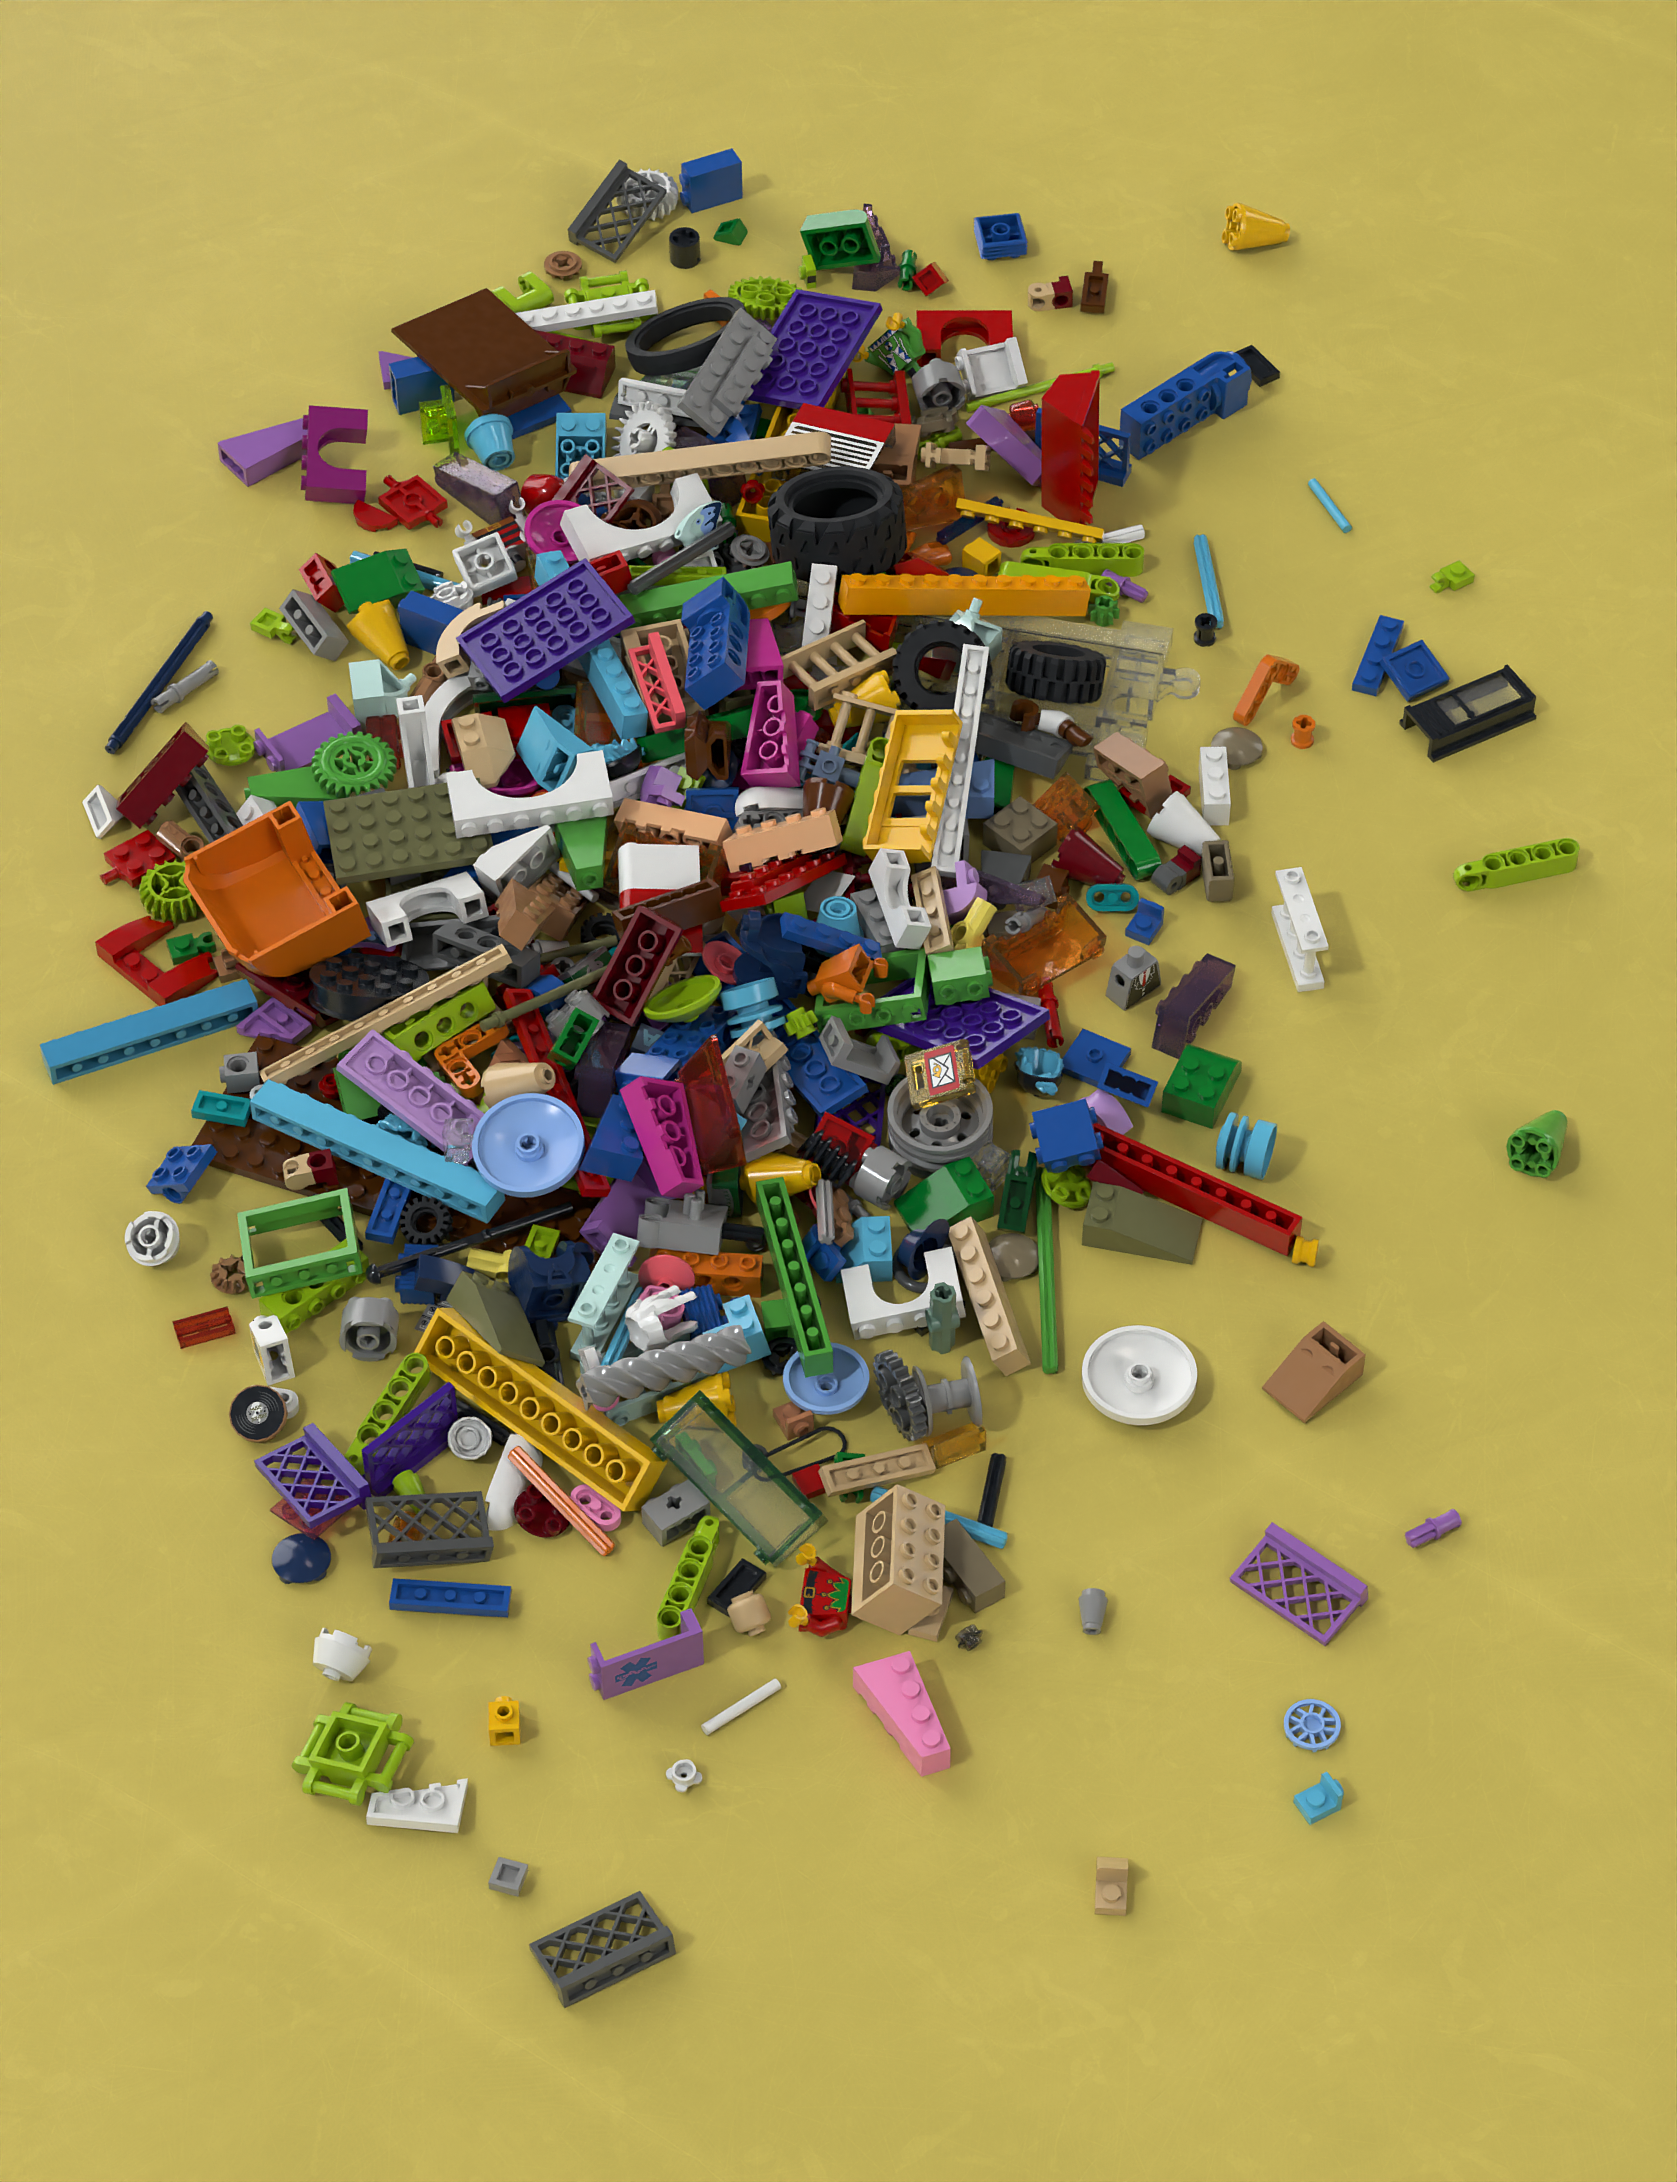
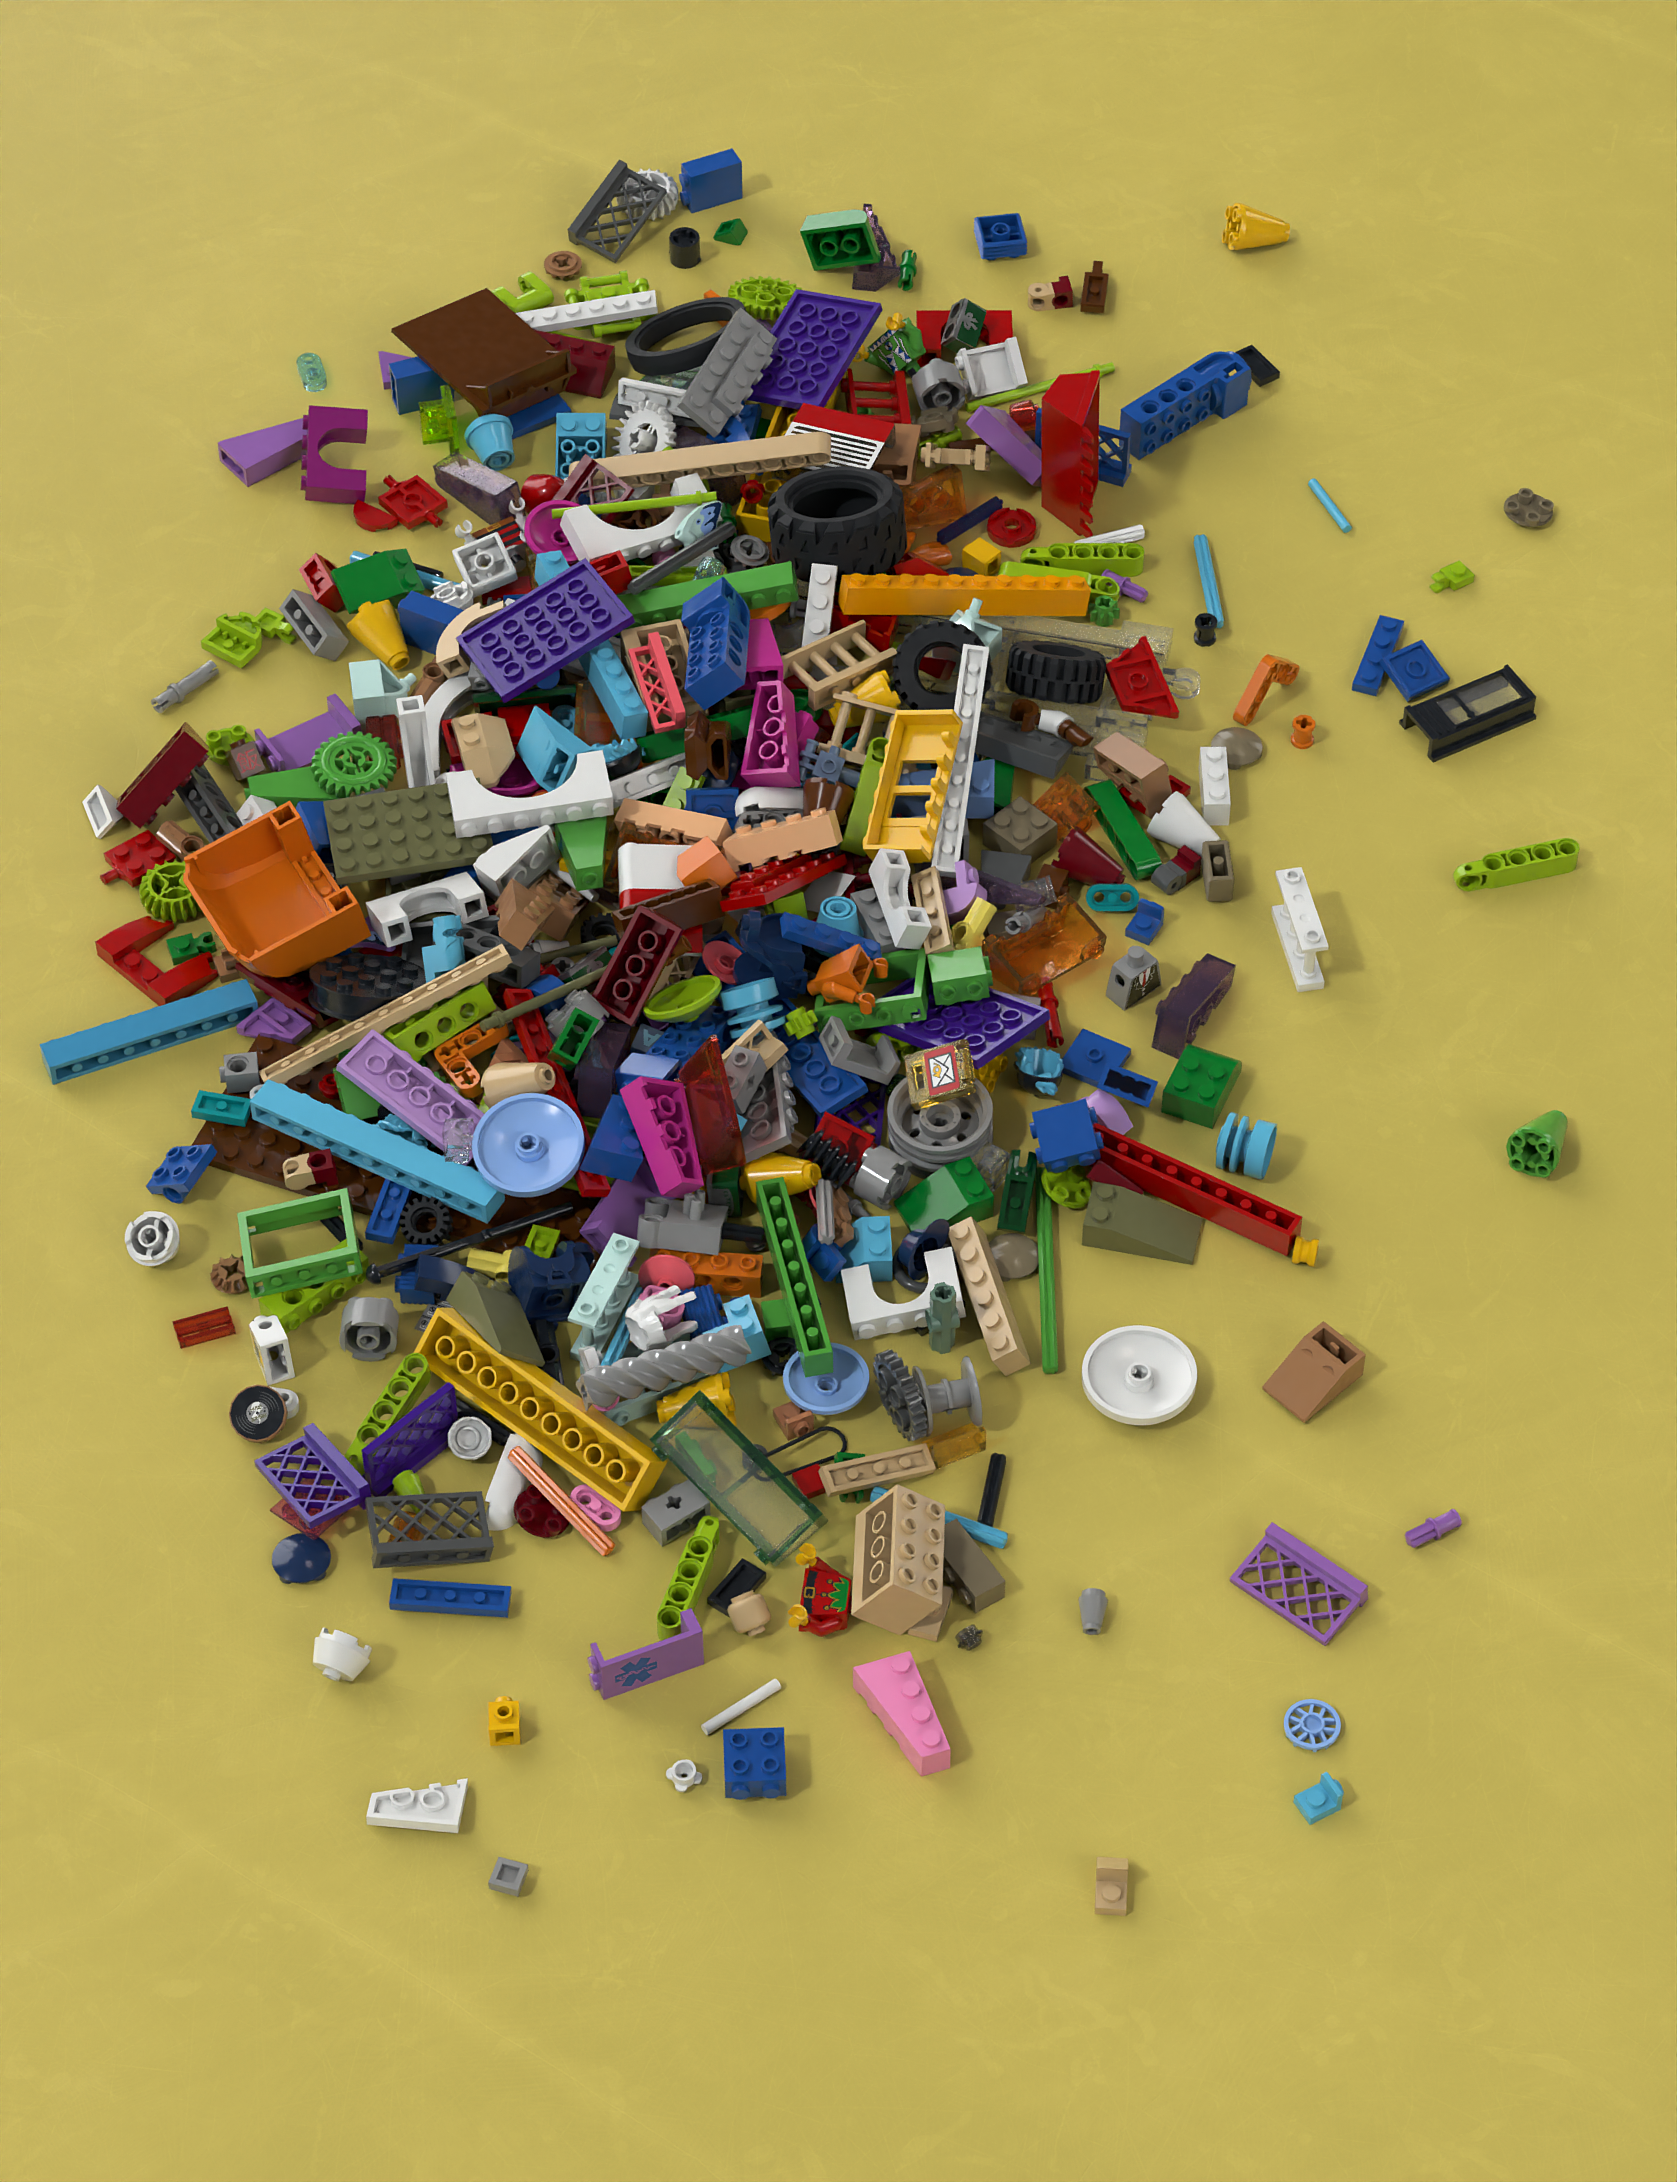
(158, 683): dark blue piece -> none
(234, 638): none -> lime slope
(244, 759): none -> reddish brown brick
(311, 372): none -> clear light blue plate
(348, 1752): lime brick -> none
(449, 947): none -> medium azure plate
(613, 1964): dark grey fence -> none
(661, 787): medium lavender brick -> none
(697, 498): none -> lime bar
(704, 862): none -> orange slope
(708, 568): none -> clear light blue rock
(754, 1762): none -> blue brick
(808, 271): lime plate -> none
(930, 278): red panel -> none
(963, 325): none -> piece
(1019, 519): yellow plate -> none
(1140, 682): none -> red wing
(1528, 508): none -> dark tan dish

